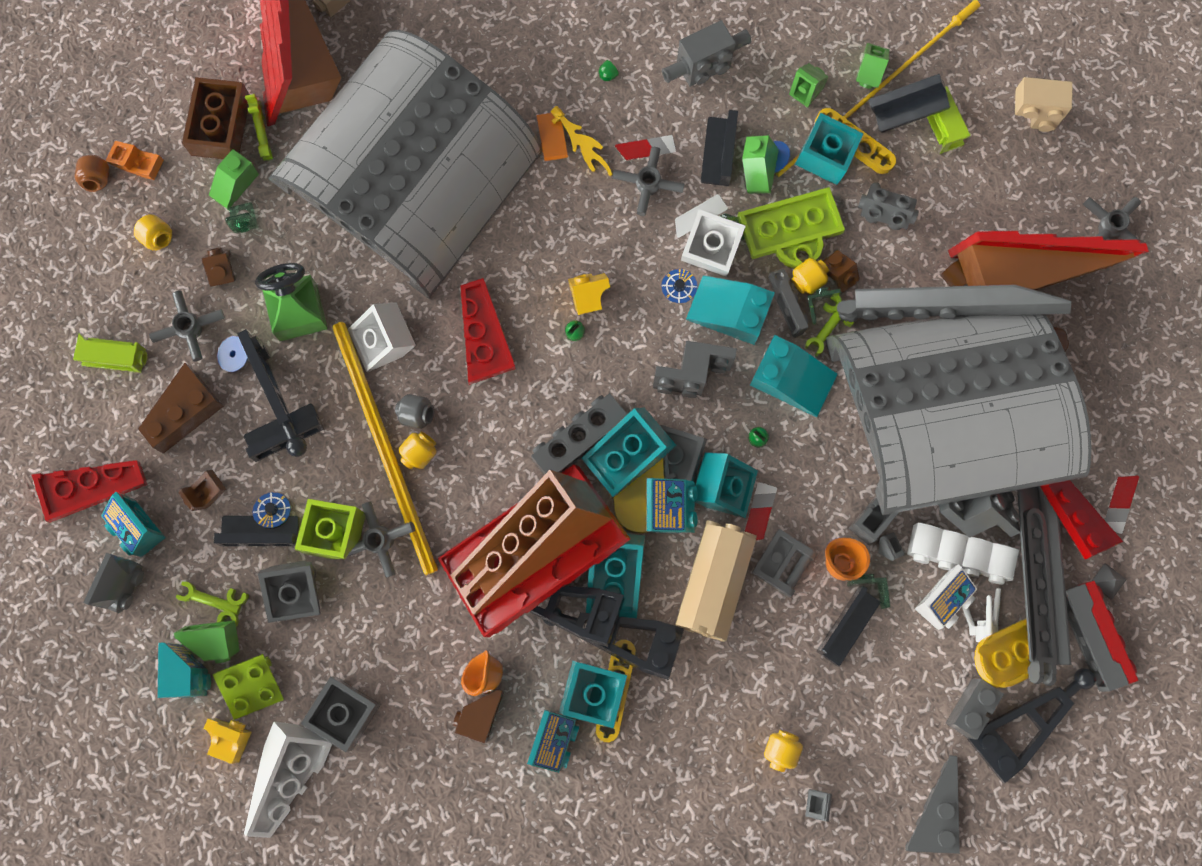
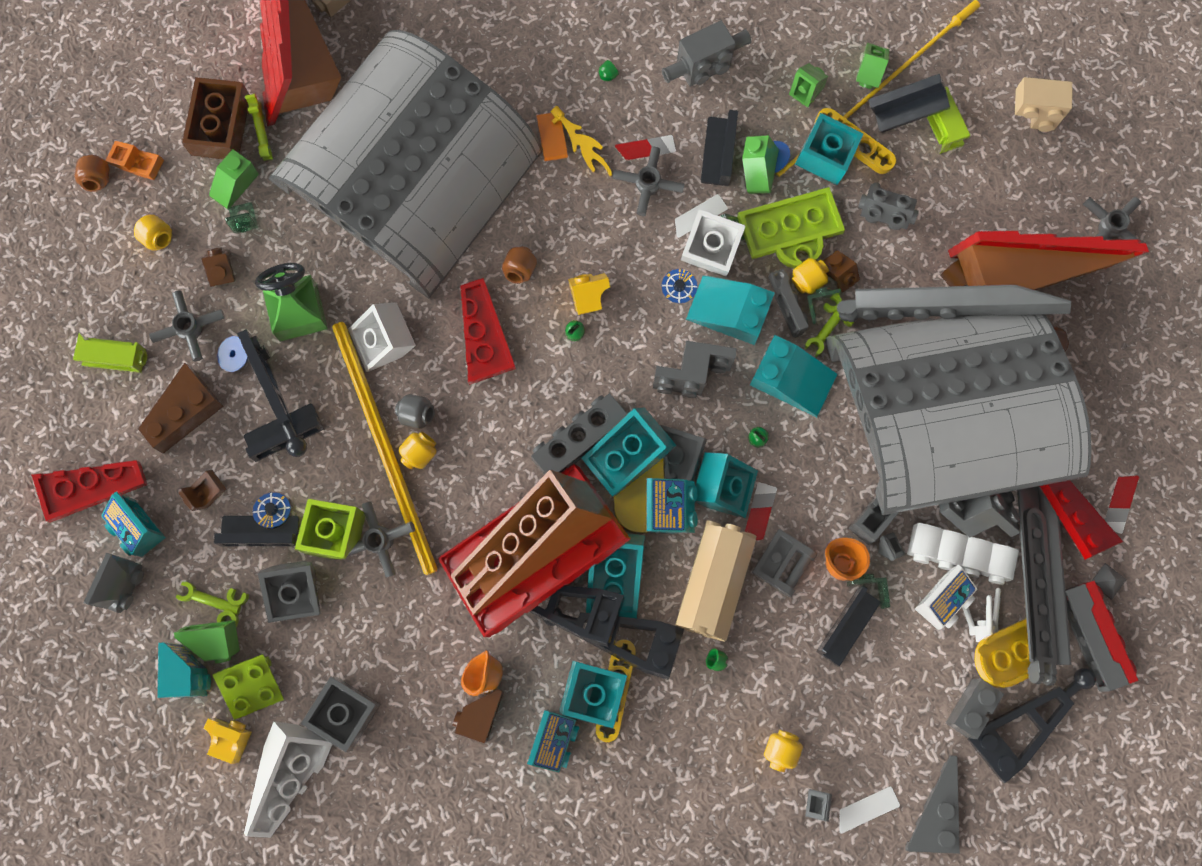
(519, 264): none -> dark orange head
(716, 660): none -> green hinge
(867, 809): none -> white sticker

